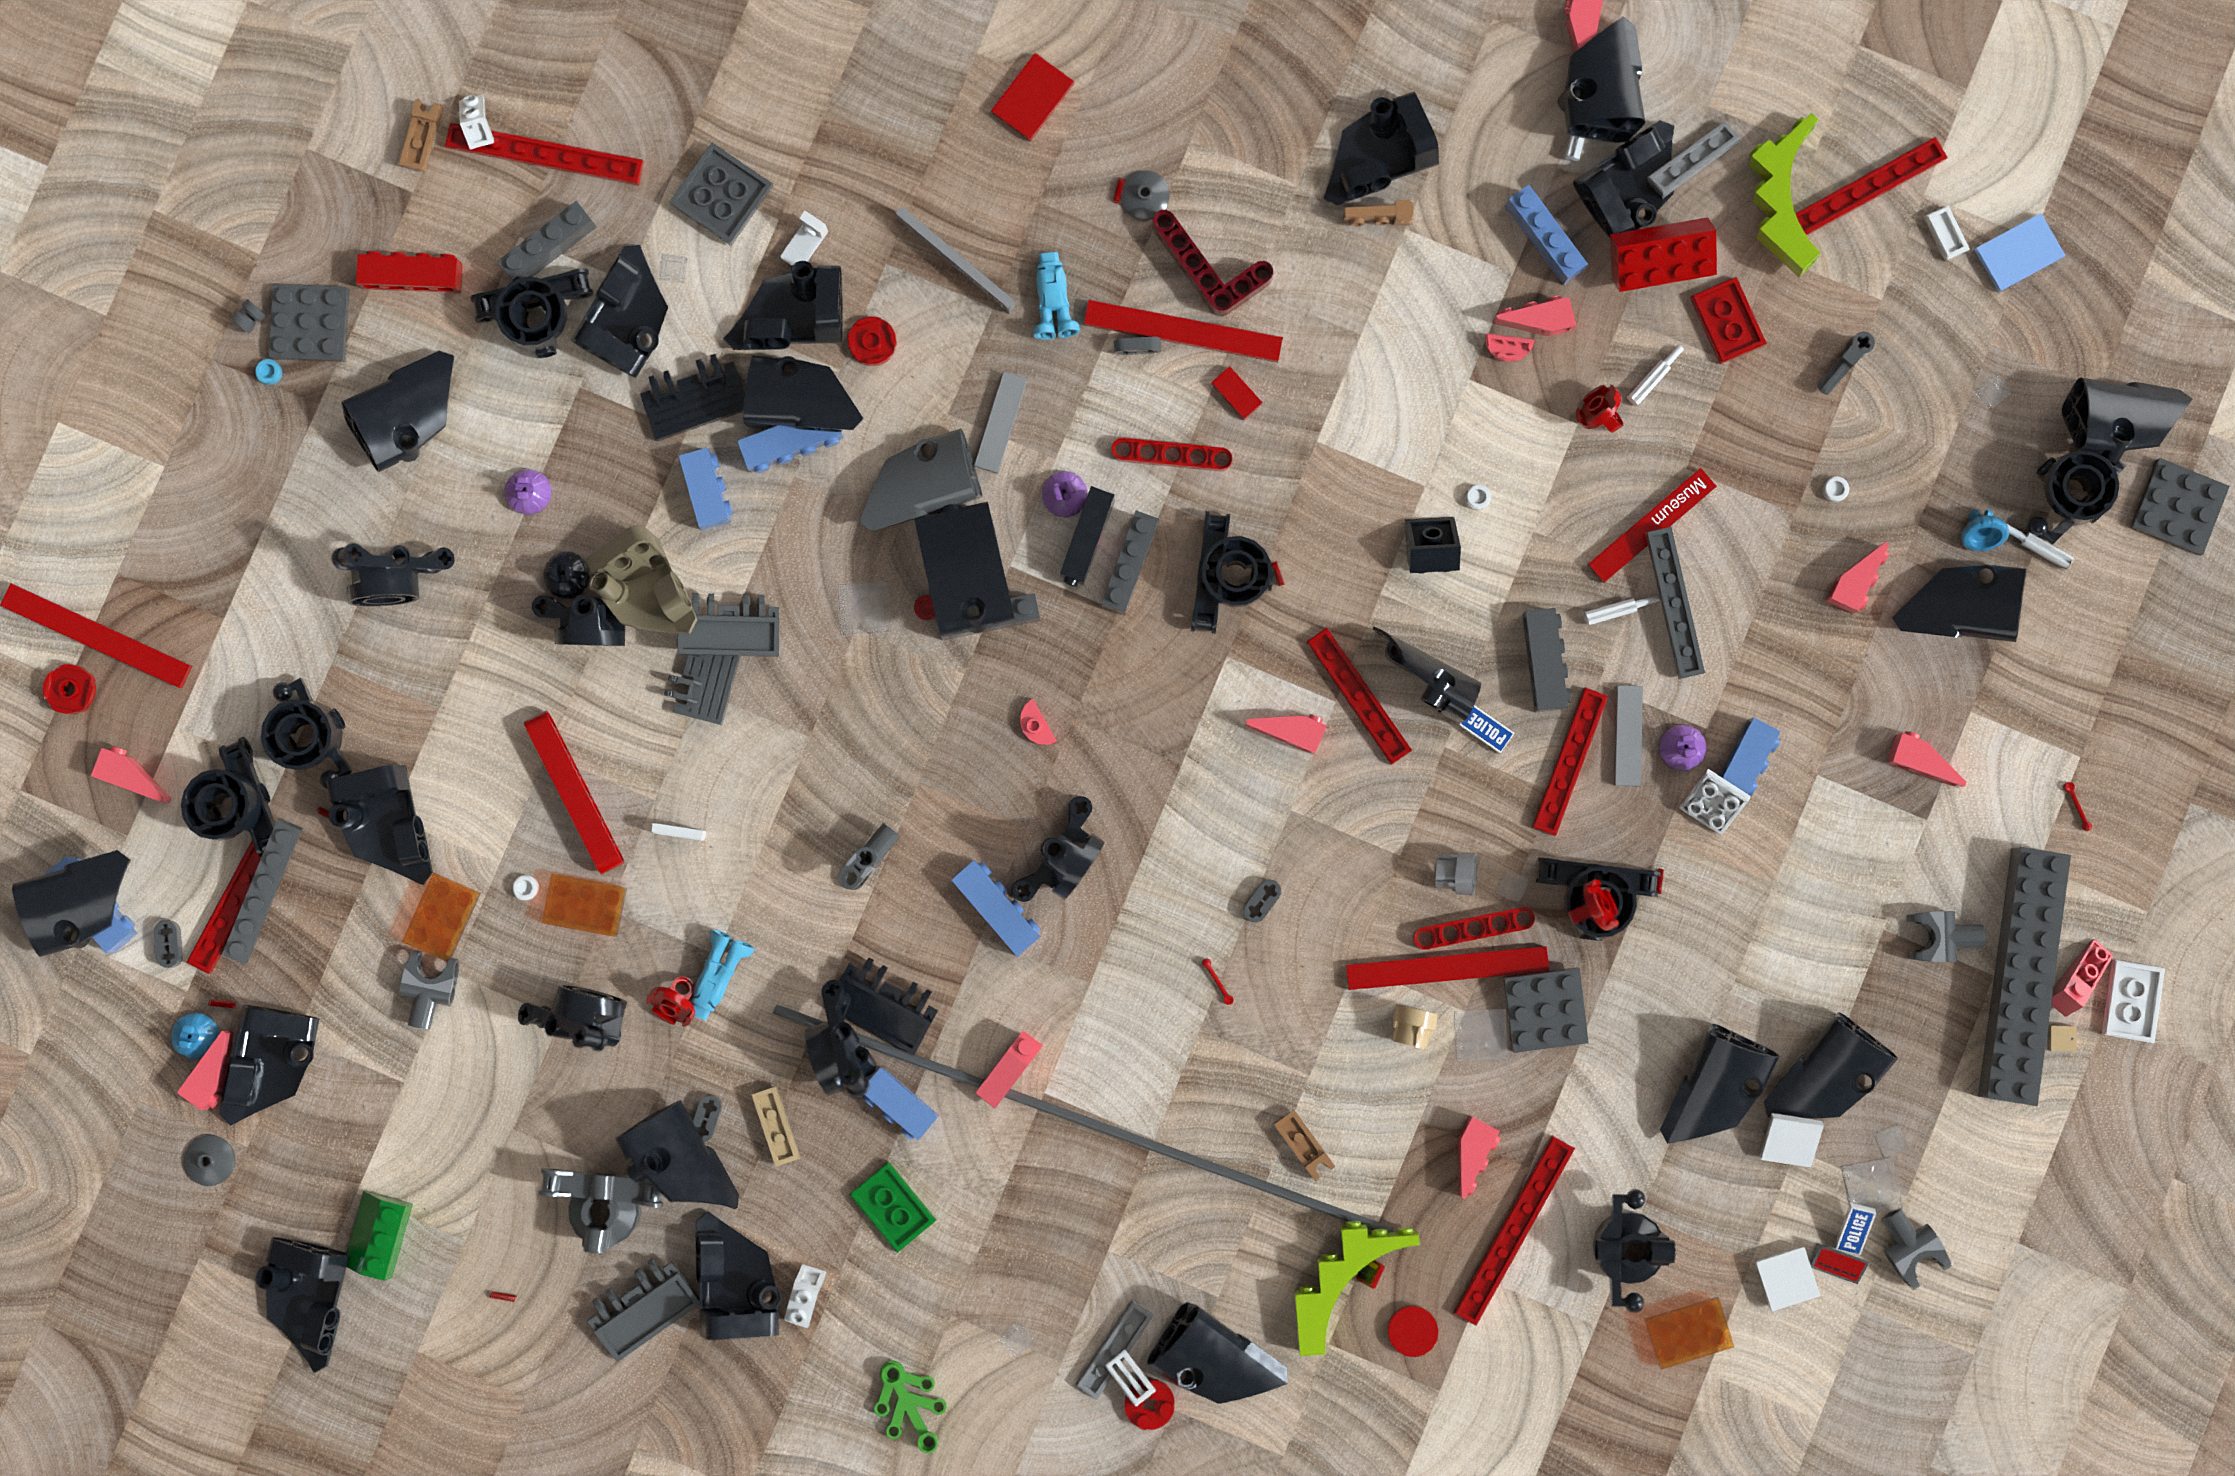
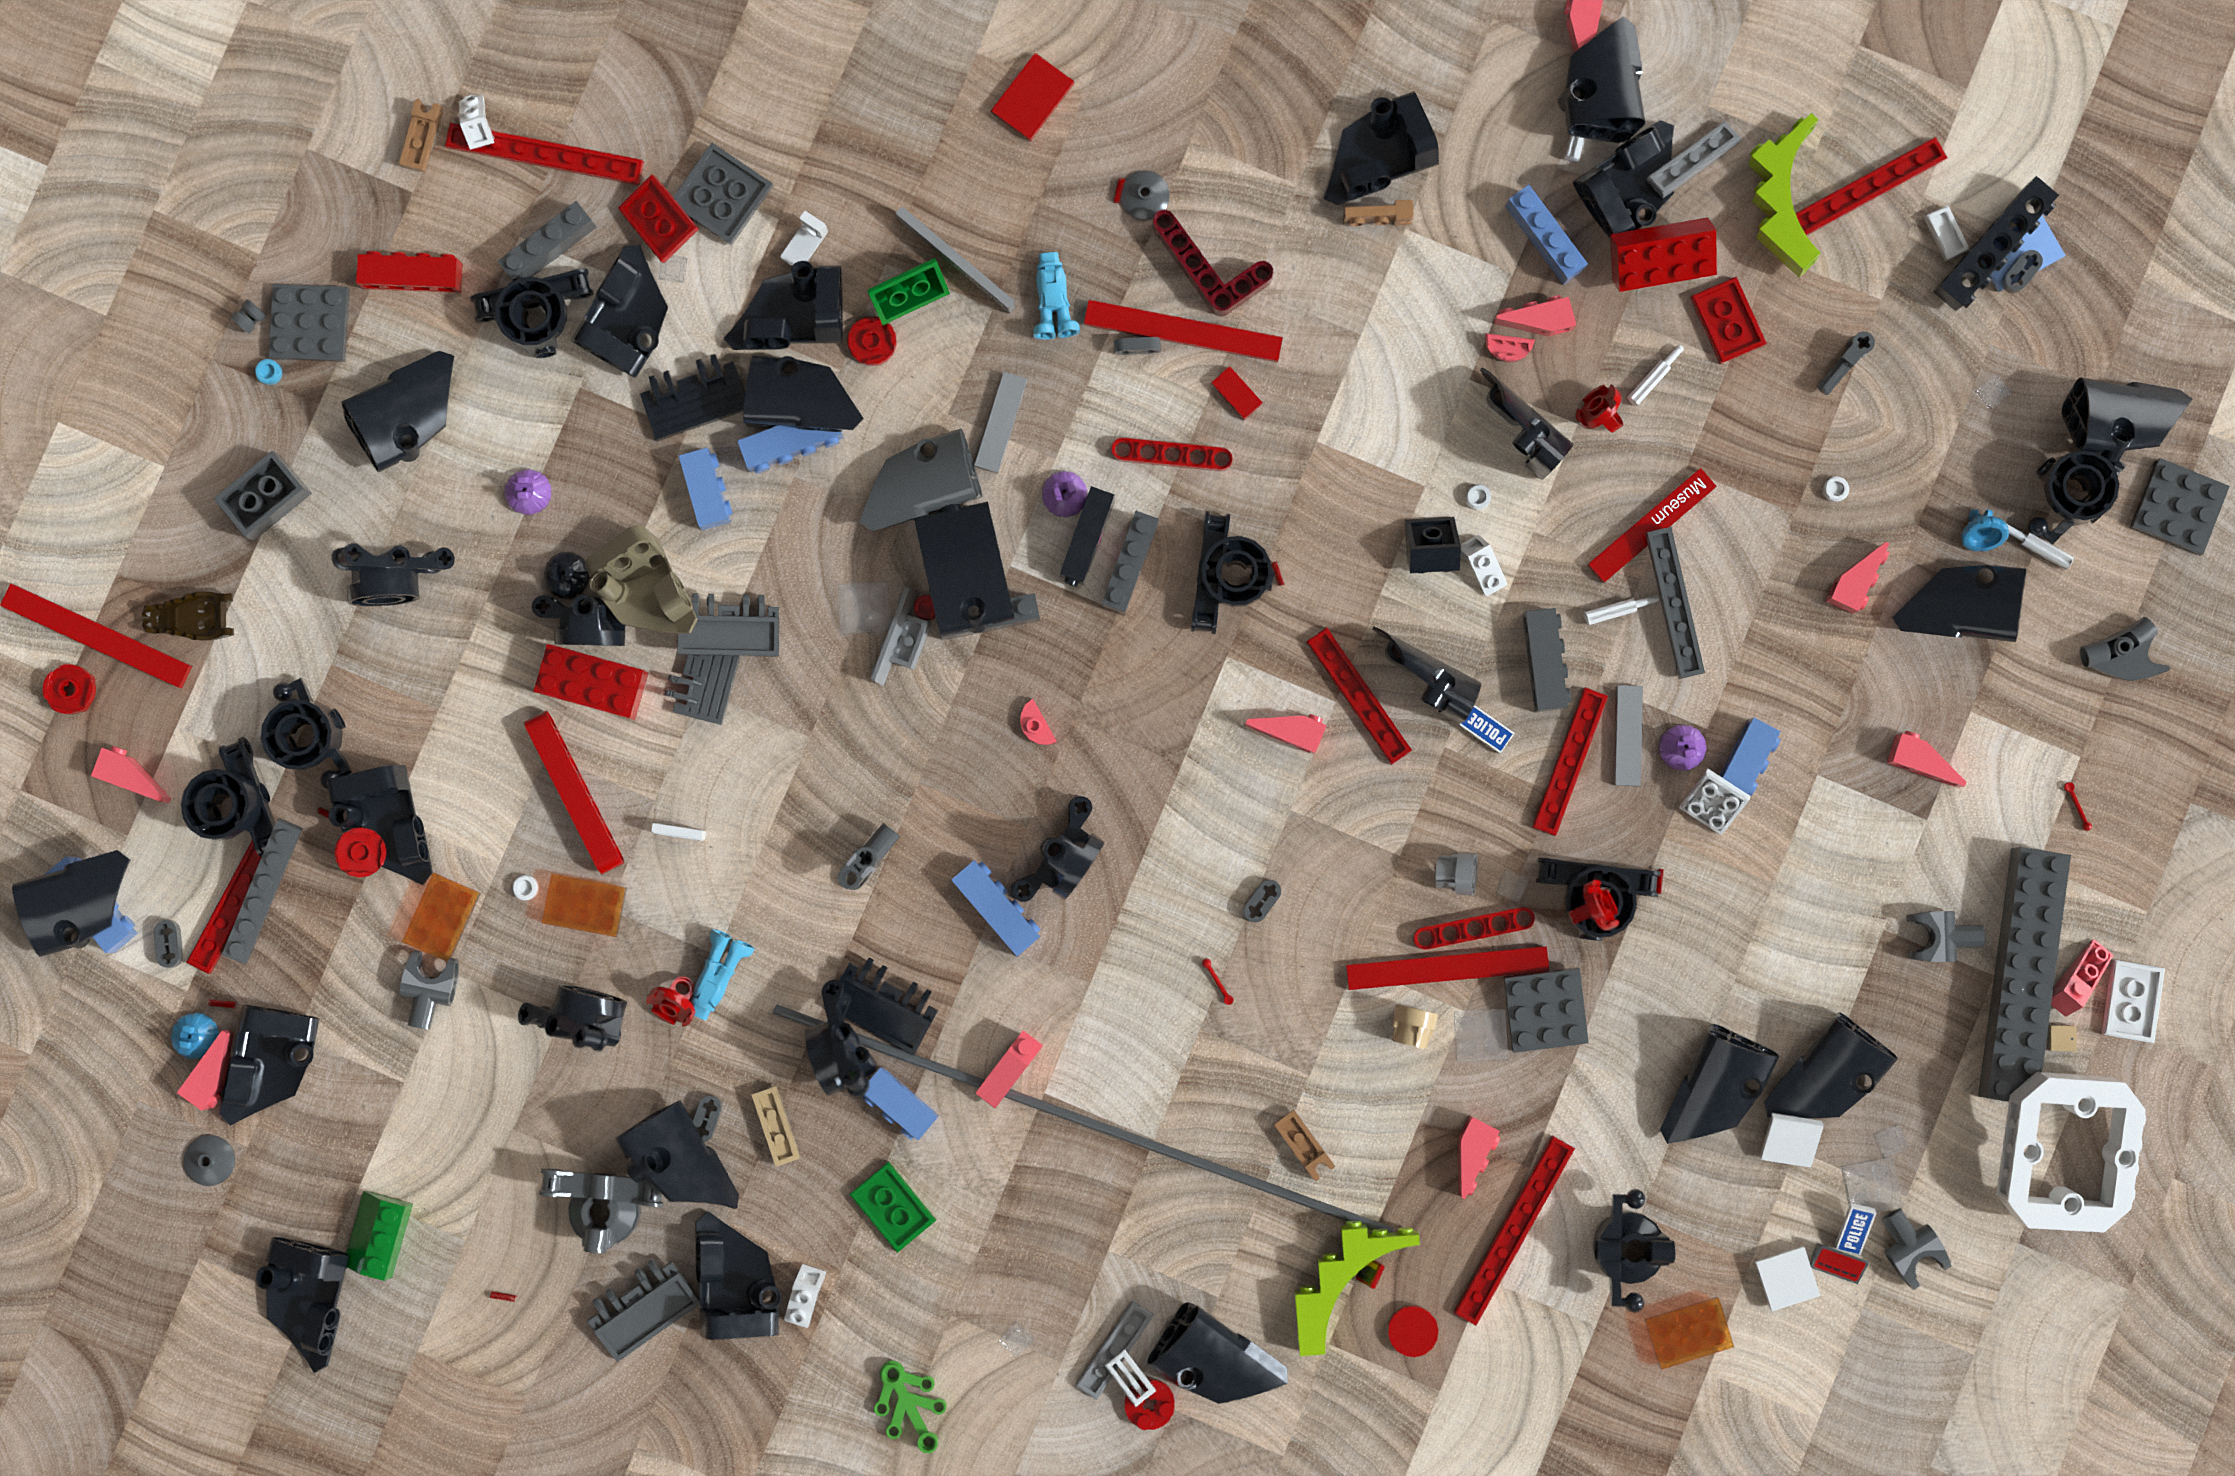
(193, 616): none -> dark brown animal
(262, 495): none -> dark grey brick
(360, 852): none -> red tile
(591, 682): none -> red brick
(658, 218): none -> red tile
(903, 640): none -> light grey bracket
(908, 291): none -> green slope
(1484, 564): none -> white bracket
(1538, 438): none -> black panel
(2026, 275): none -> dark grey beam
(2042, 200): none -> black brick
(2118, 1176): none -> white panel
(2130, 660): none -> dark grey pin

